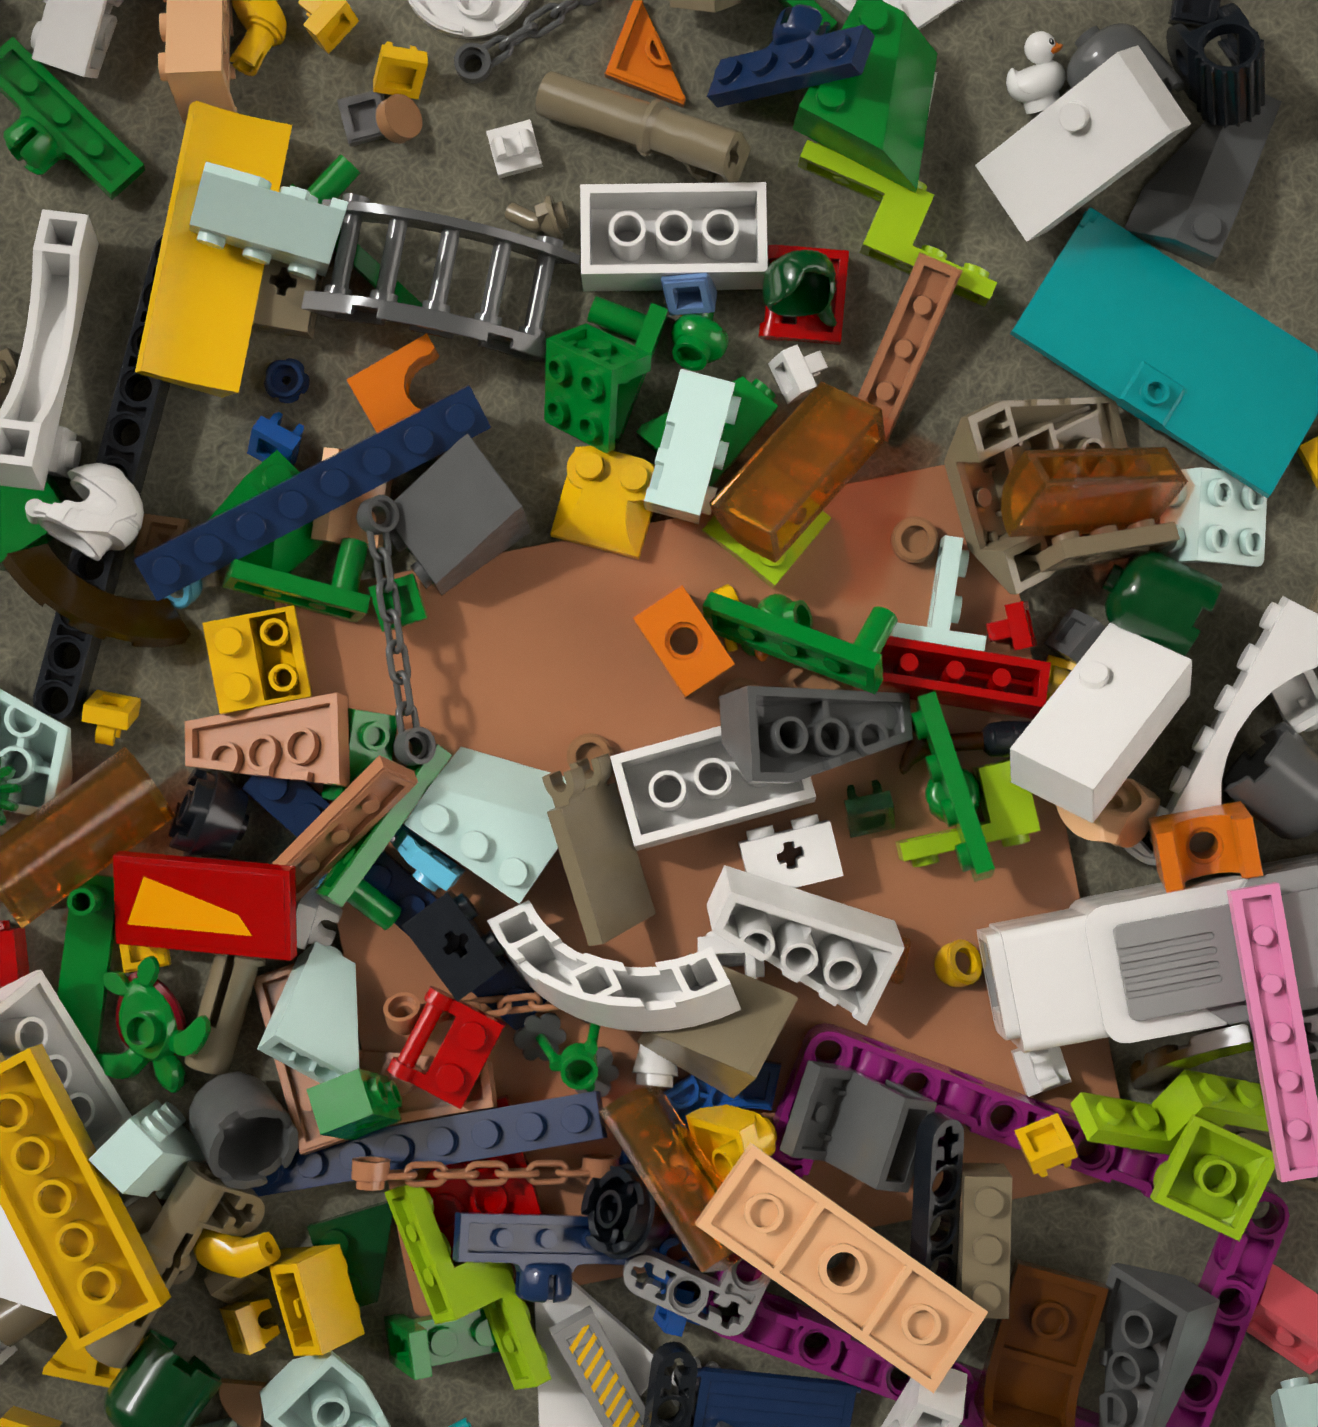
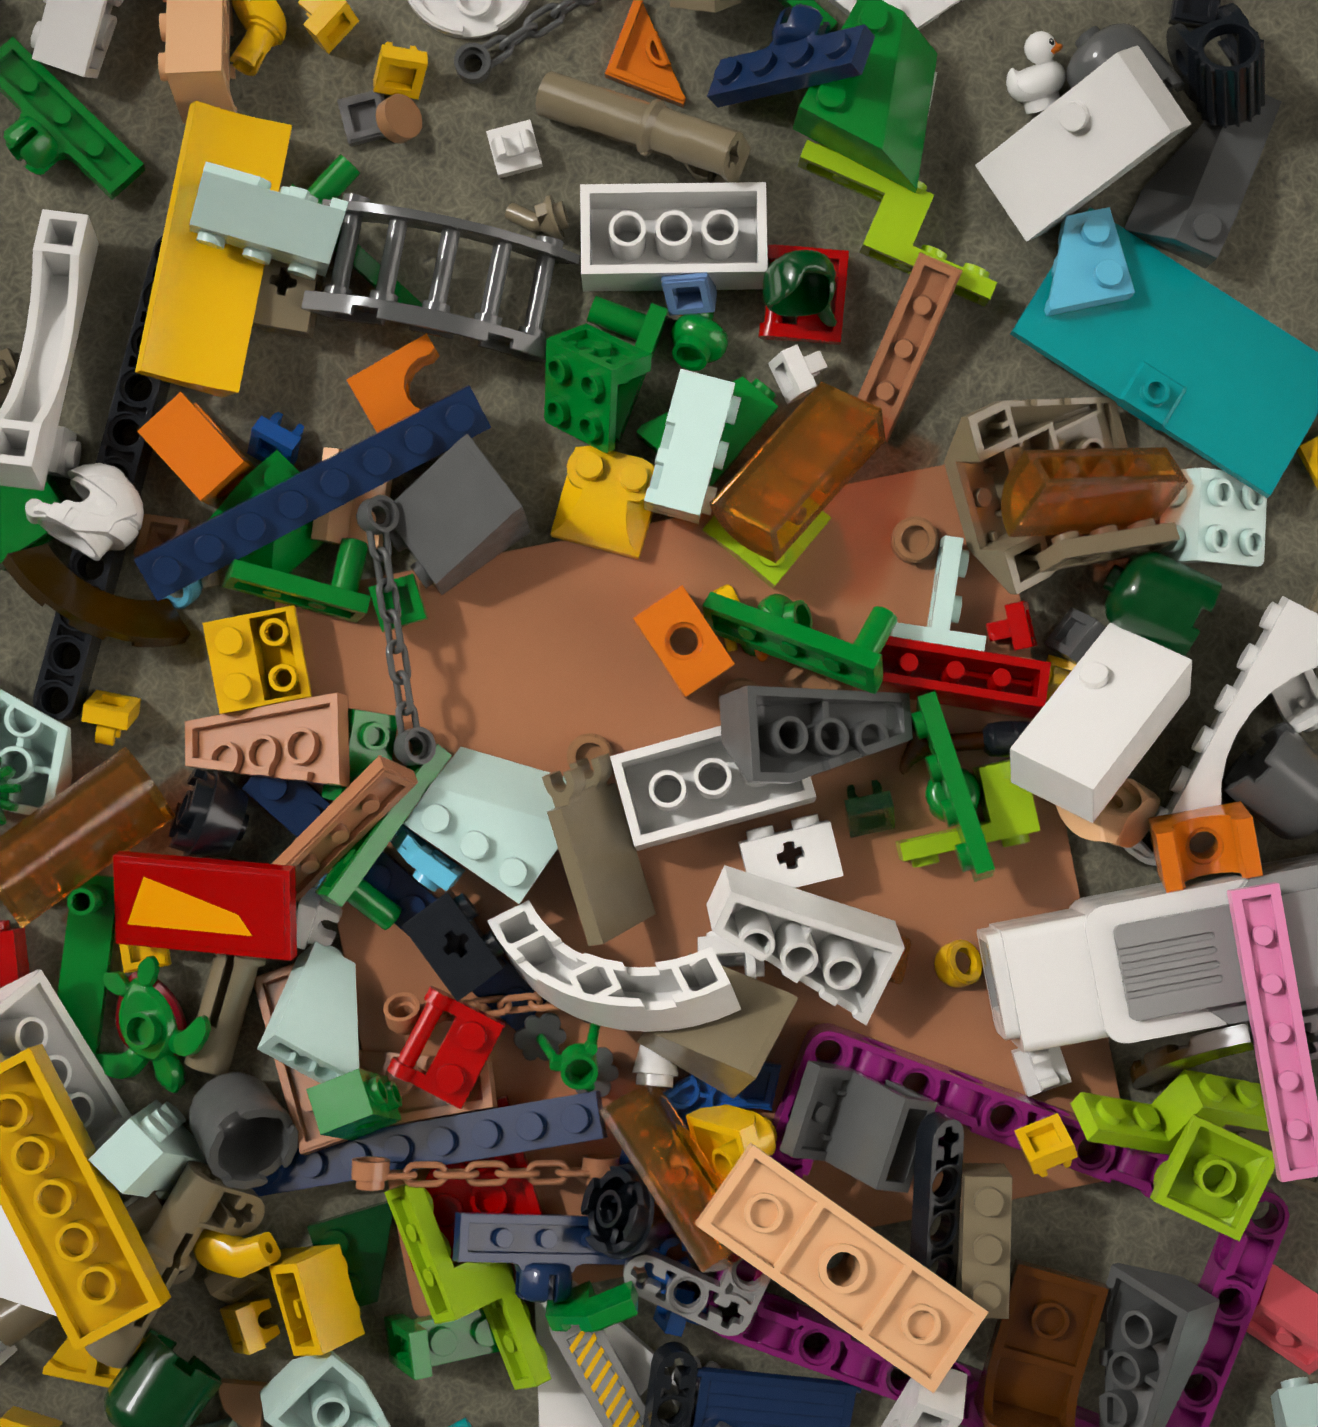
(196, 450): none -> orange piece
(286, 368): dark blue plate -> none
(591, 1310): none -> green tile
(1088, 264): none -> medium azure wing

